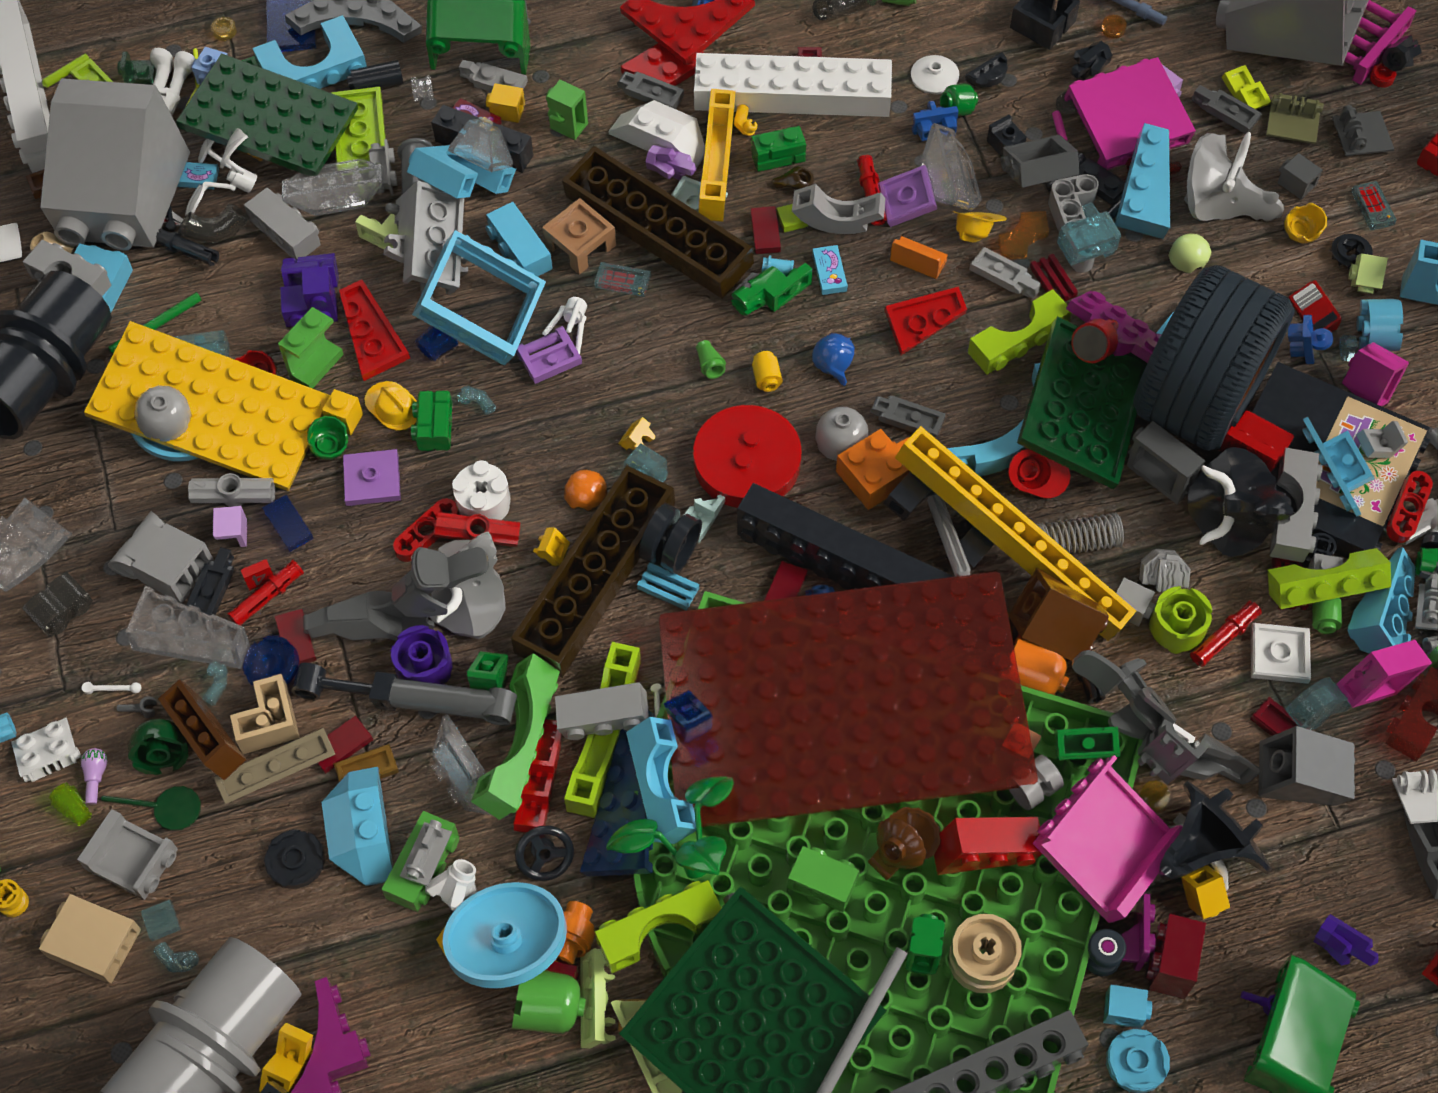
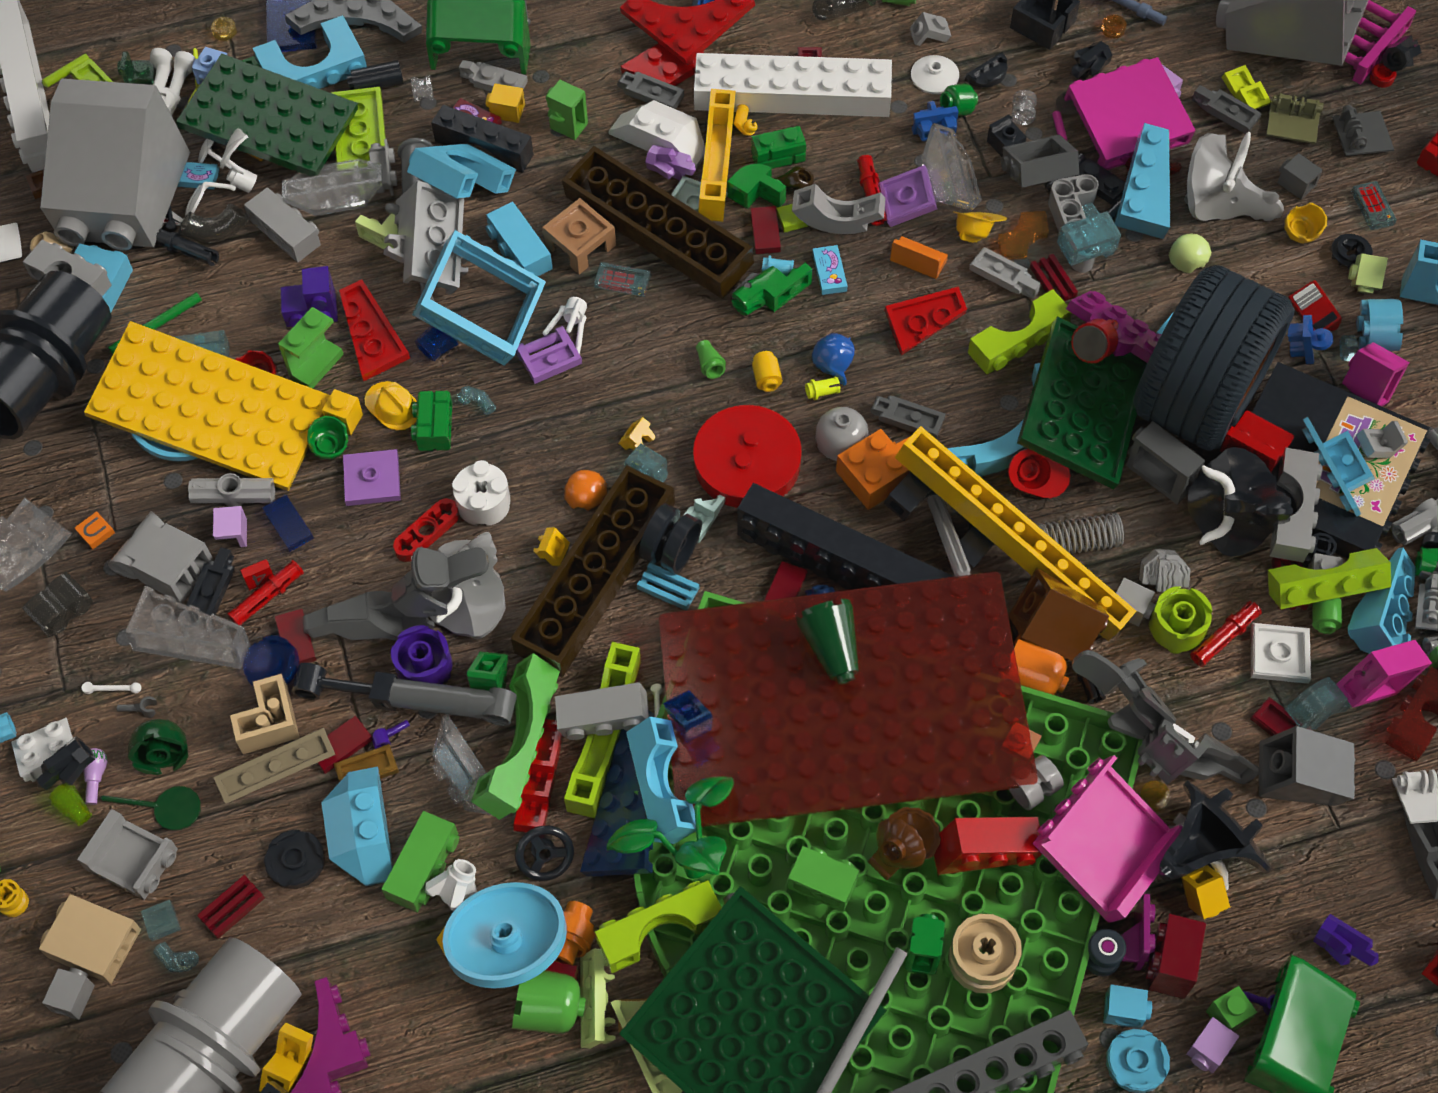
(65, 764): none -> black rock
(69, 993): none -> light grey brick
(94, 530): none -> orange tile
(162, 413): light grey cylinder -> none
(202, 730): reddish brown brick -> none
(219, 684): clear light blue arm -> none
(226, 896): none -> dark red tile
(293, 267): dark purple brick -> none
(381, 735): none -> dark purple hand
(426, 853): light grey hinge -> none
(458, 528): red piece -> none
(482, 145): clear slope -> none
(755, 181): none -> green brick
(821, 388): none -> neon yellow pin
(832, 638): none -> dark green cone
(931, 27): none -> light grey bracket
(1024, 107): none -> clear wheel
(1087, 743): green brick -> none
(1212, 1046): none -> lavender brick
(1232, 1009): none -> bright green brick
(1400, 513): red beam -> none

